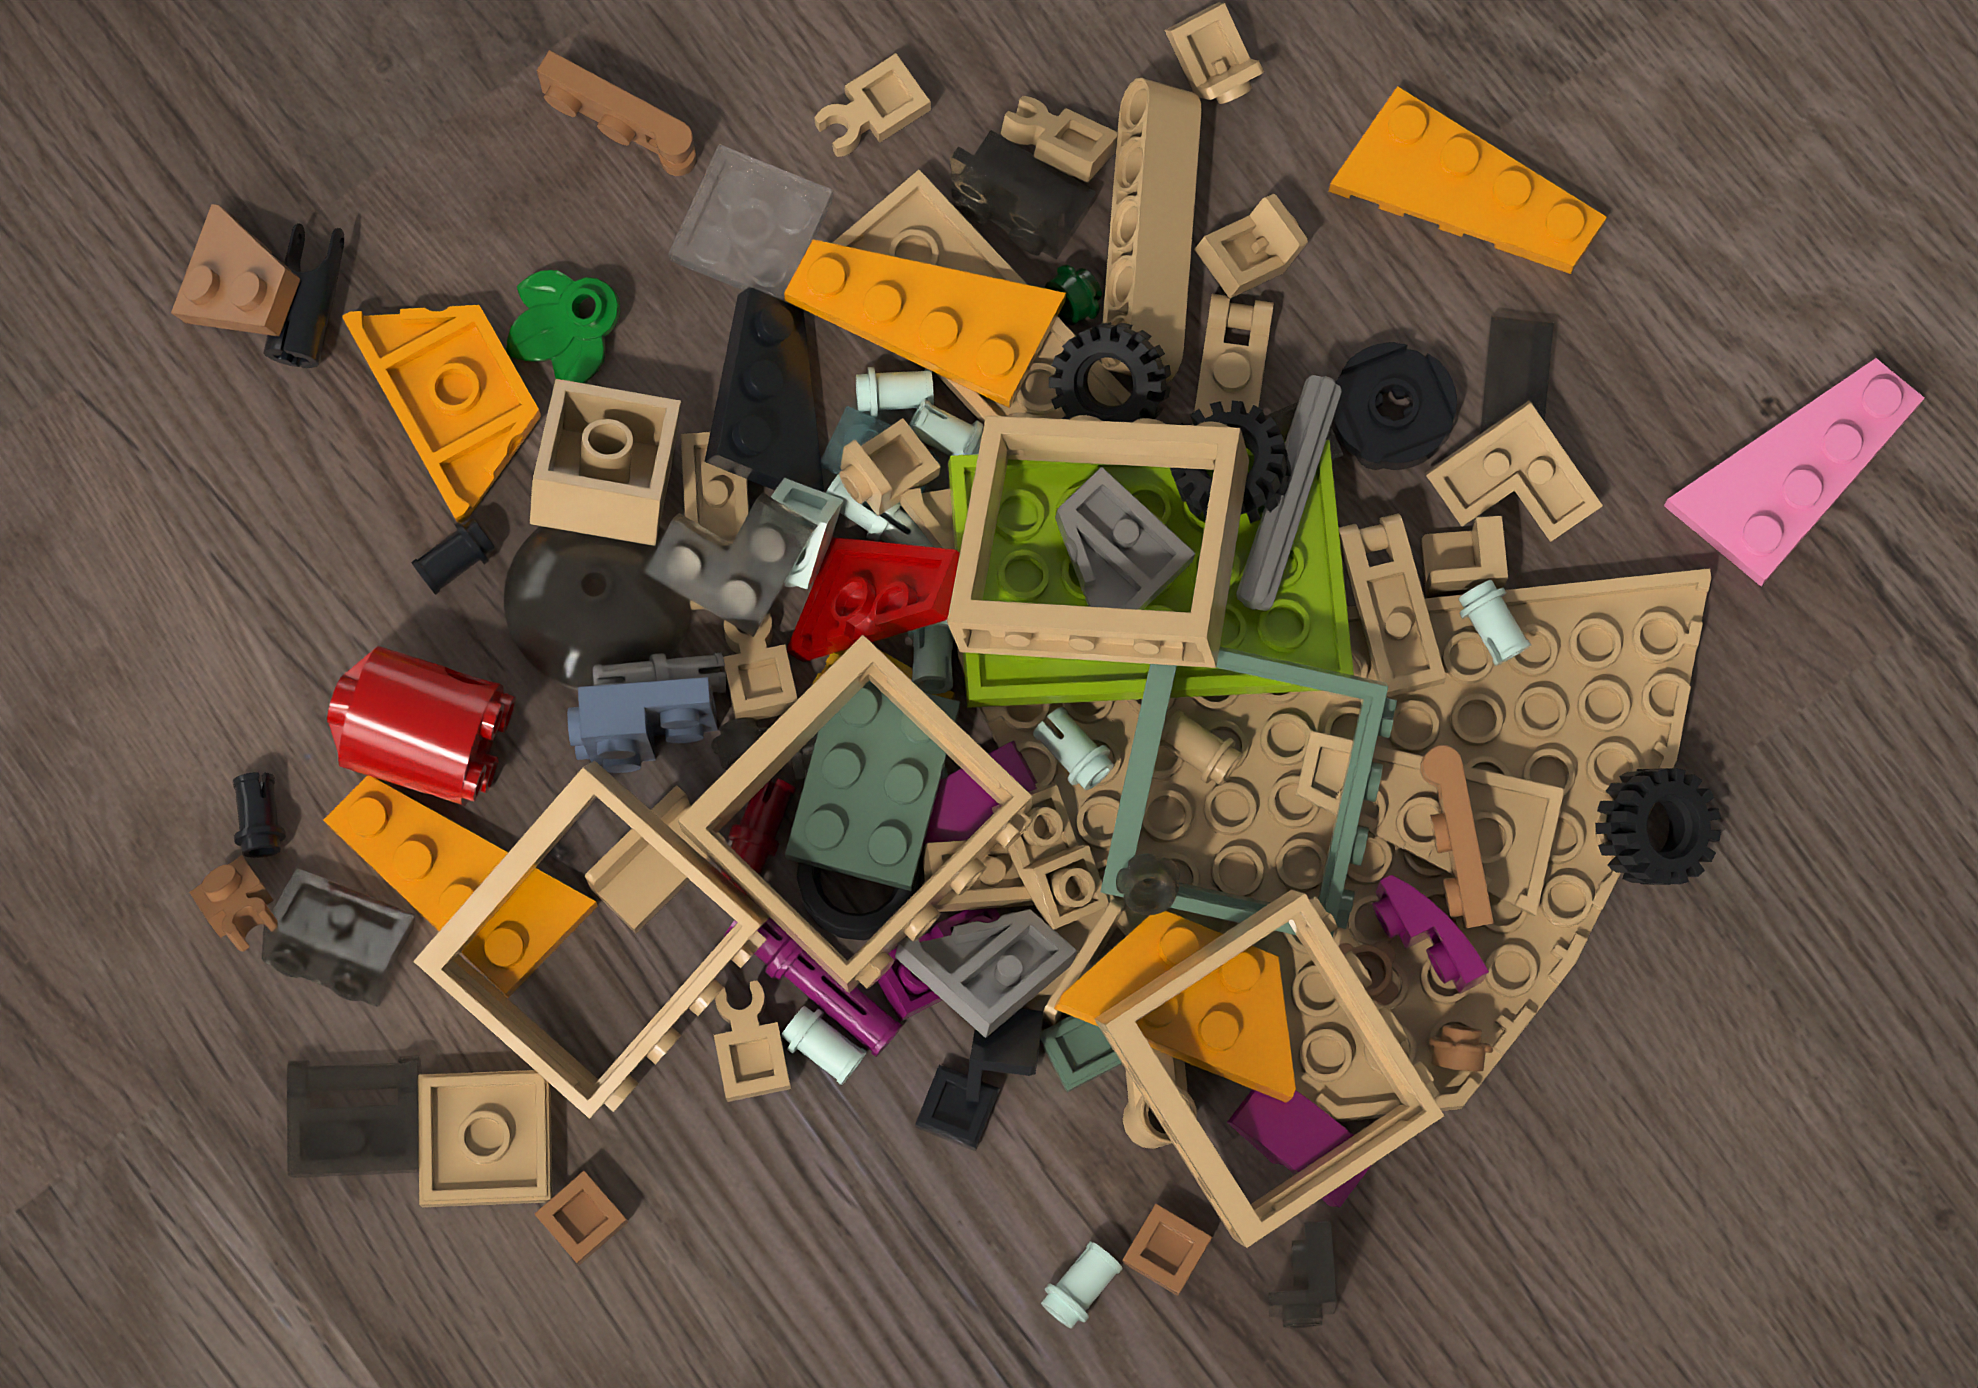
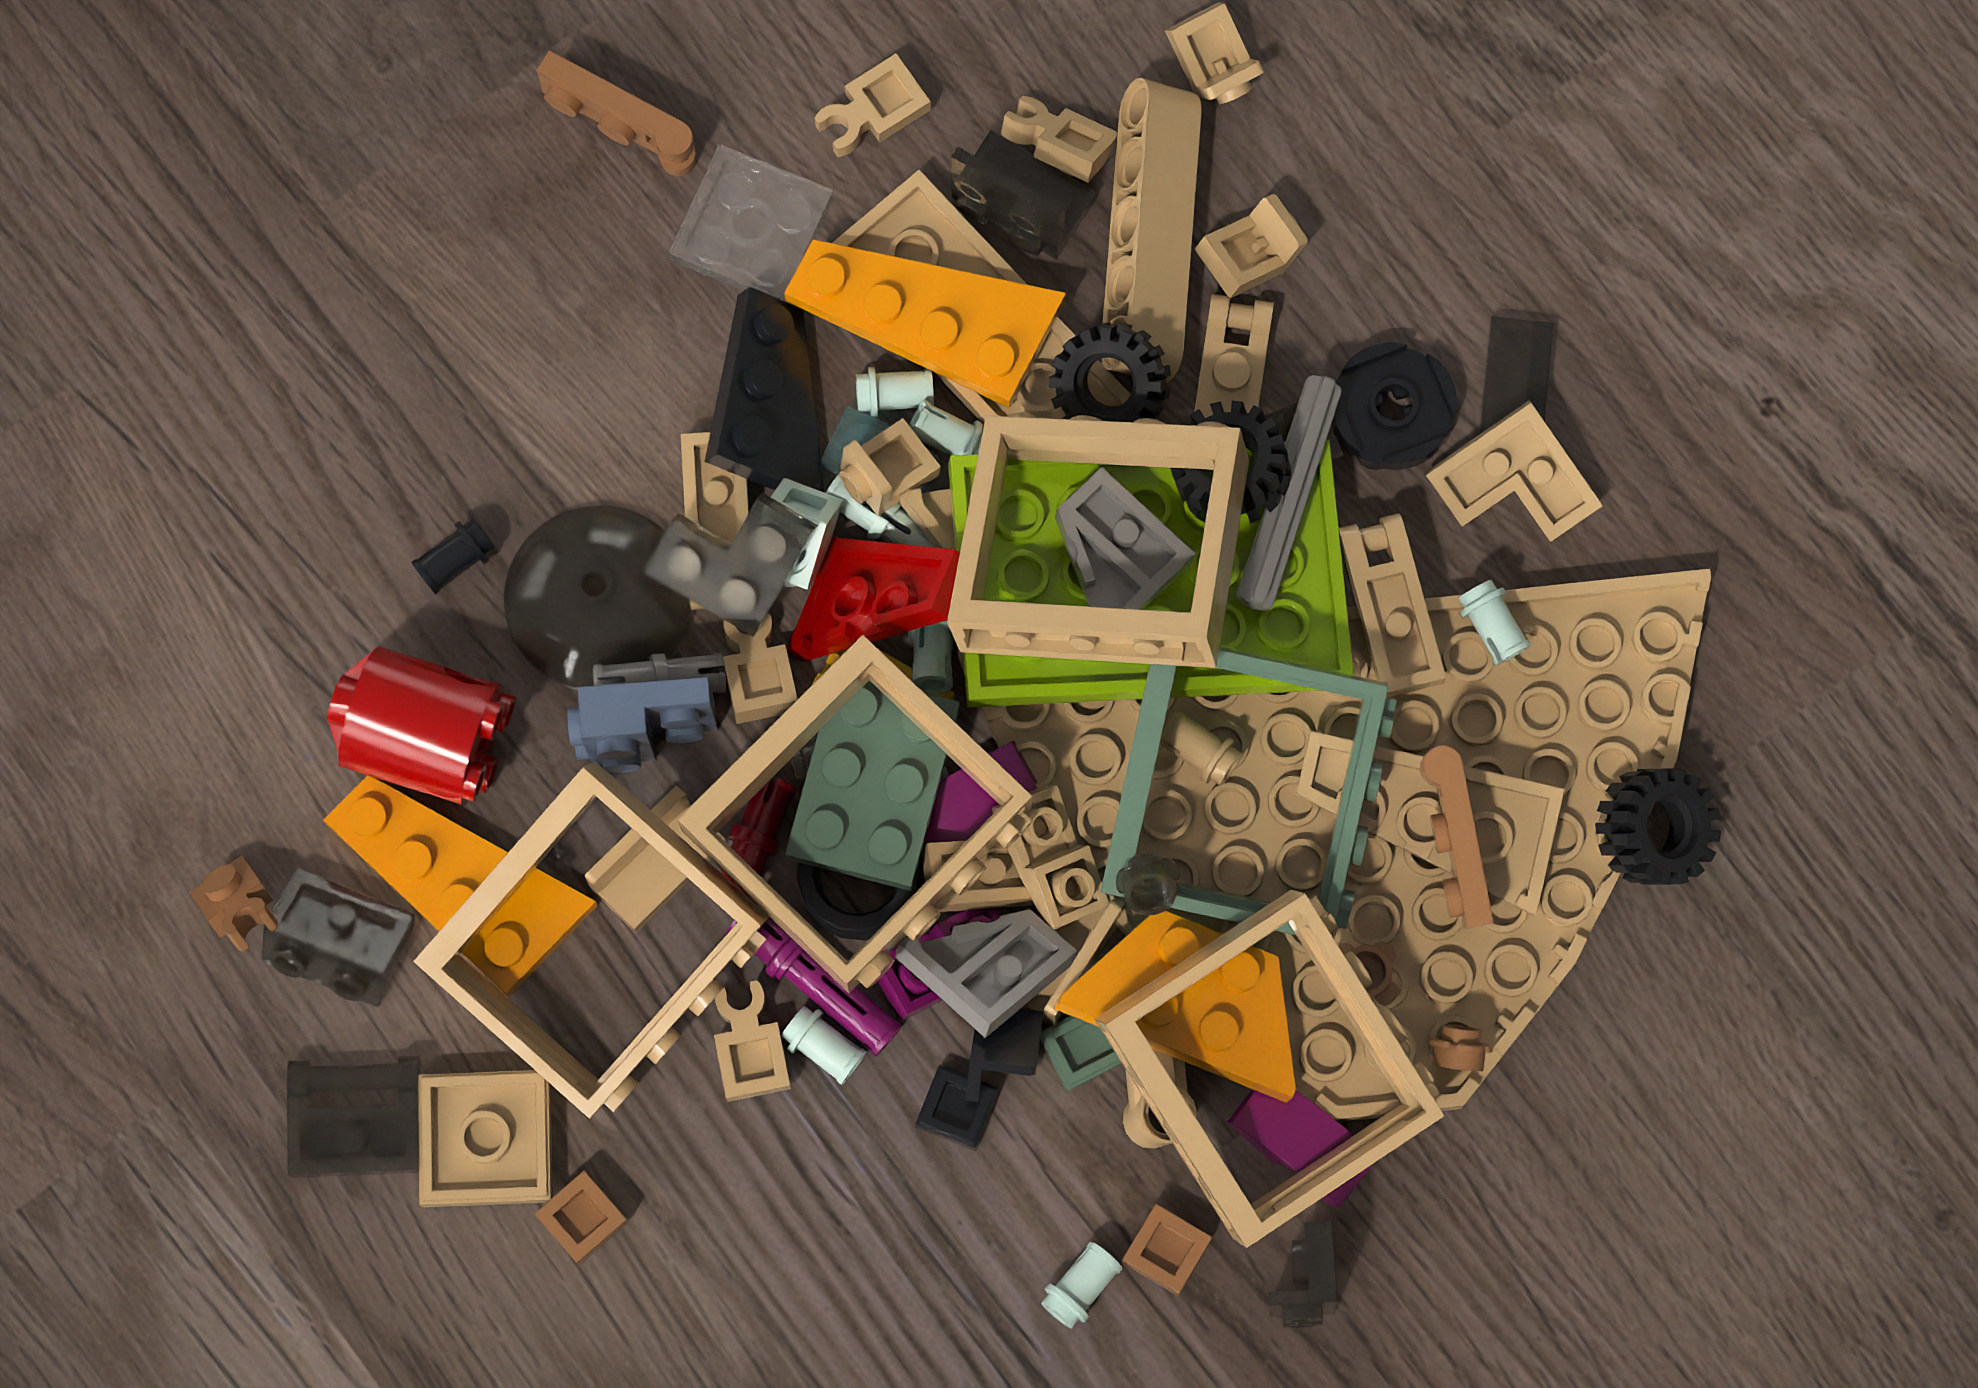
(234, 280): medium nougat wing -> none
(257, 816): black pin -> none
(311, 307): black piece -> none
(450, 394): light orange wing -> none
(555, 329): green plate -> none
(604, 462): tan brick -> none
(736, 739): clear smoke plate -> none
(1075, 751): light aqua pin -> none
(1081, 293): dark green plate -> none
(1414, 918): magenta slope -> none
(1446, 175): light orange wing -> none
(1465, 558): tan panel -> none
(1785, 480): bright pink wing -> none

